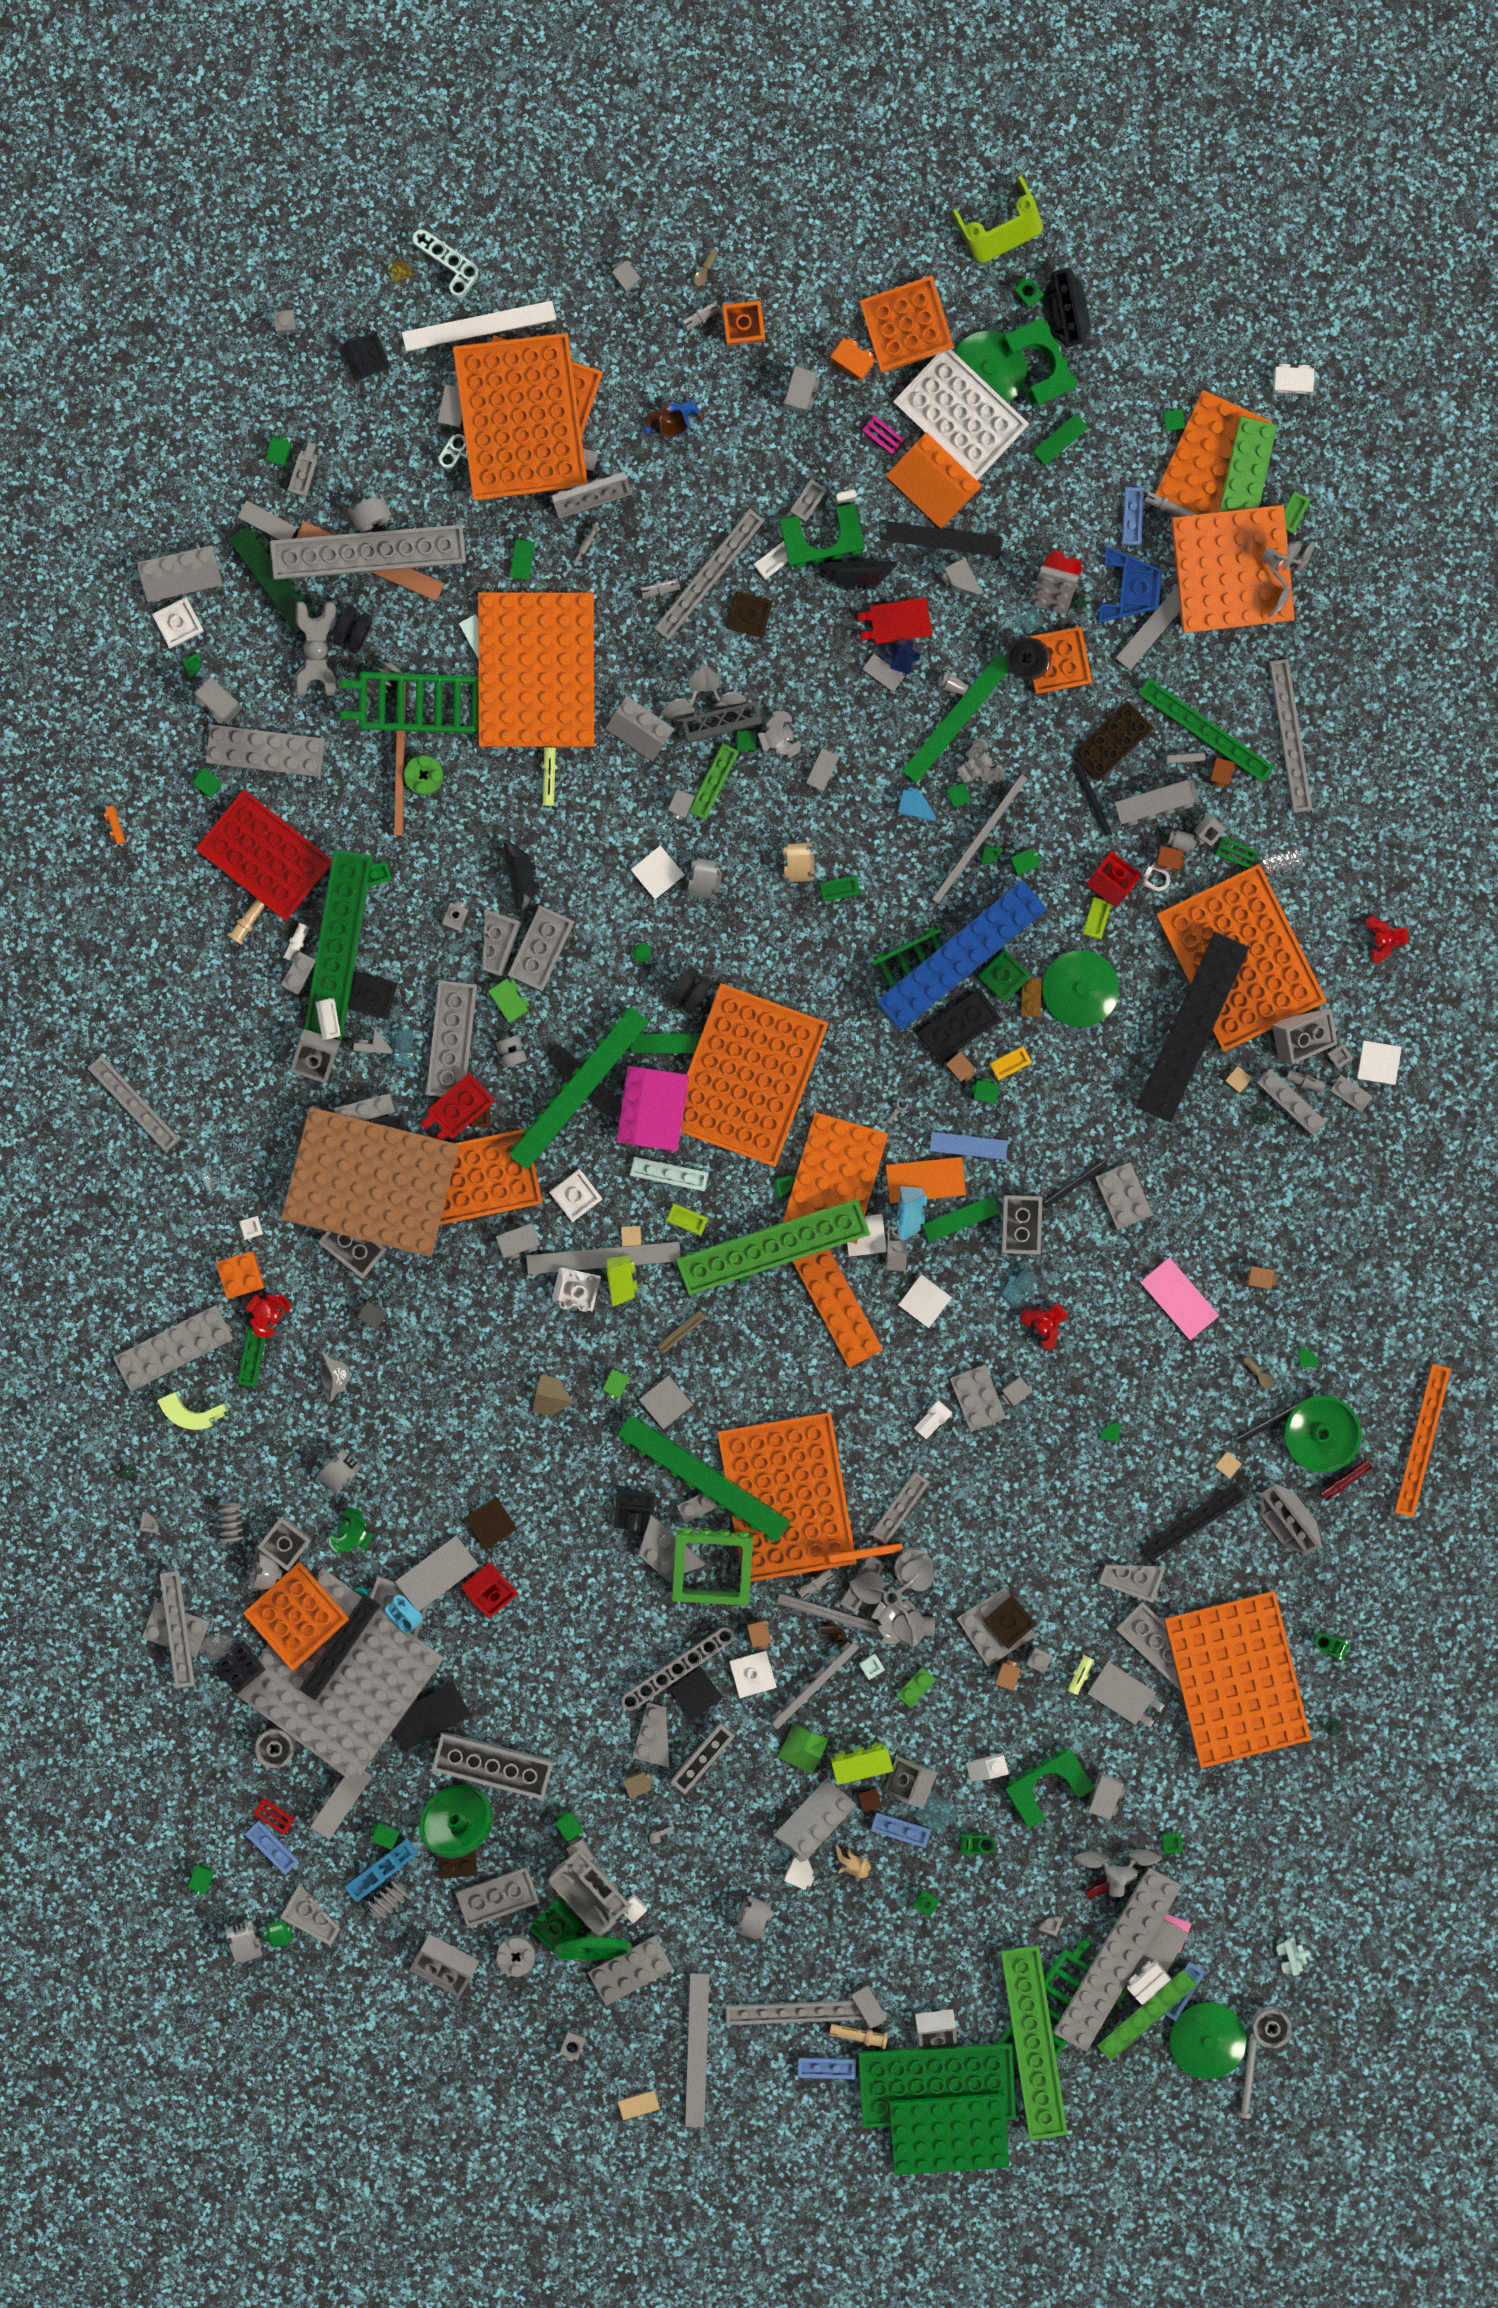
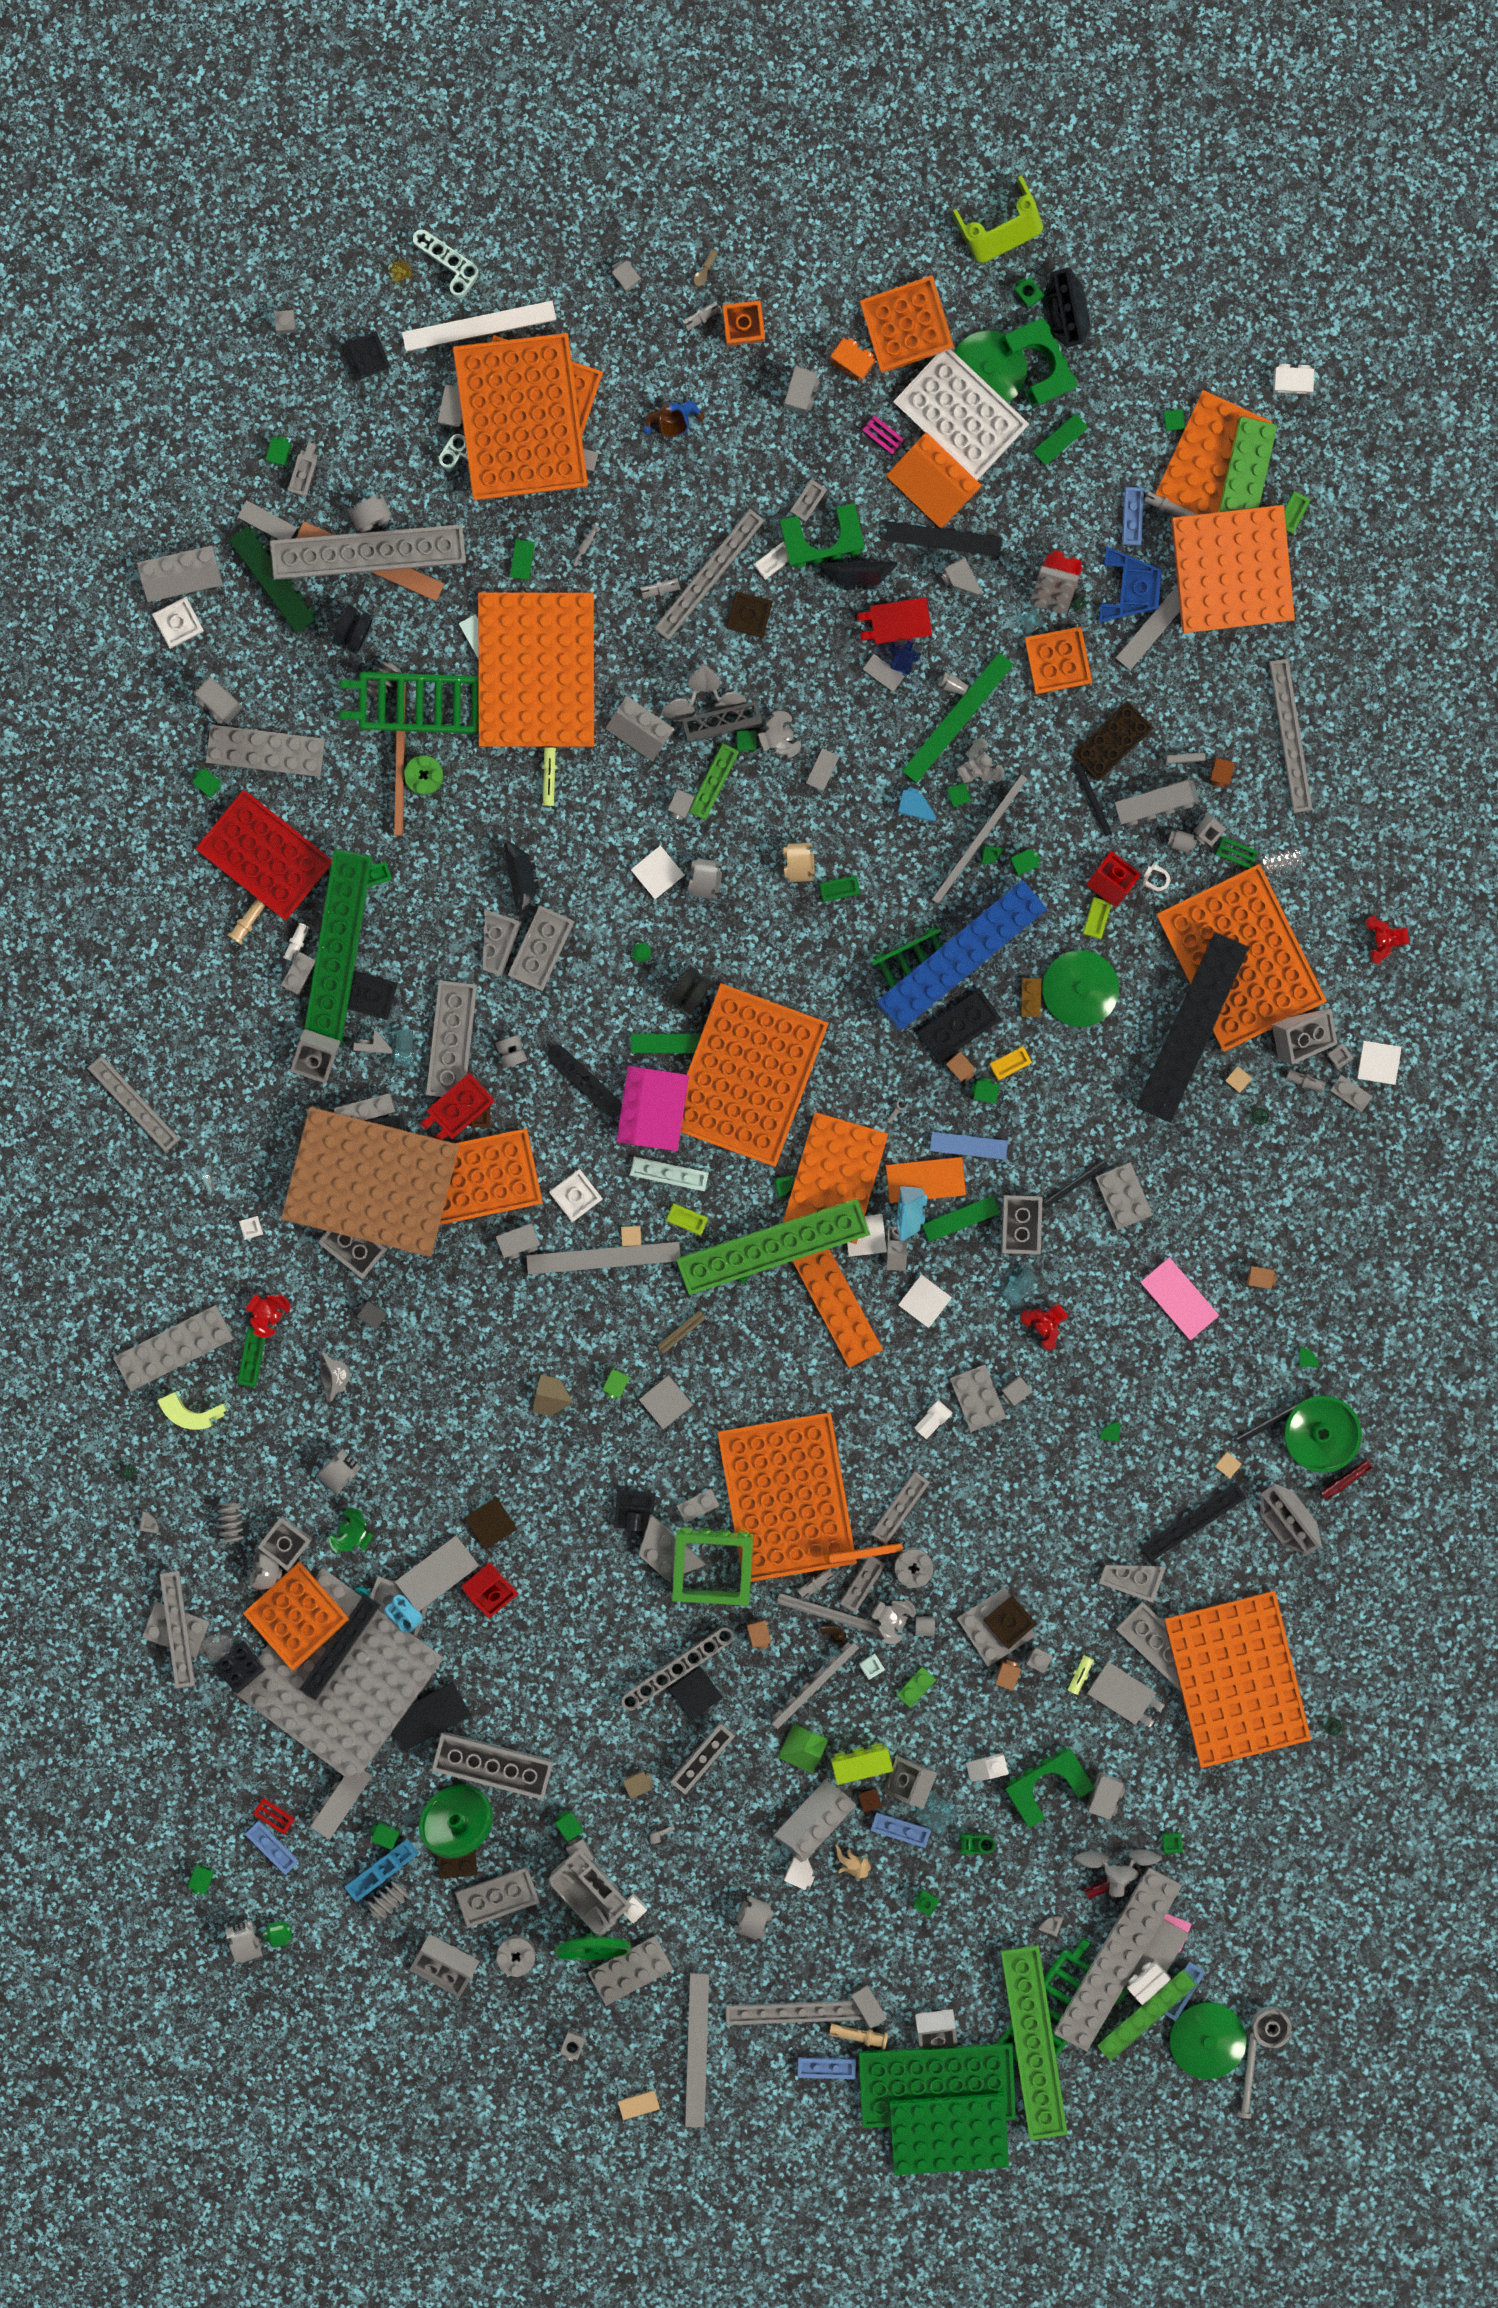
(112, 818): orange plate -> none
(192, 665): green tile -> none
(240, 1274): orange brick -> none
(277, 1758): light grey brick -> none
(310, 1917): light grey wing -> none
(315, 648): light grey piece -> none
(328, 1019): white tile -> none
(451, 922): light grey brick -> none
(509, 1000): bright green brick -> none
(556, 1925): green slope -> none
(575, 1289): white slope -> none
(579, 1088): green brick -> none
(591, 494): light grey plate -> none
(621, 1279): lime slope -> none
(653, 1736): light grey wing -> none
(704, 1477): green brick -> none
(752, 1674): white plate -> none
(845, 497): white tile -> none
(918, 1575): light grey plant -> none
(1004, 976): green tile -> none
(1018, 654): black wheel -> none
(1169, 859): dark orange brick -> none
(1205, 730): green plate -> none
(1264, 1379): dark tan piece -> none
(1275, 559): light grey plant -> none
(1290, 1102): light grey brick -> none
(1296, 1956): light aqua hips -> none
(1335, 1646): green piece -> none
(1422, 1440): orange plate -> none

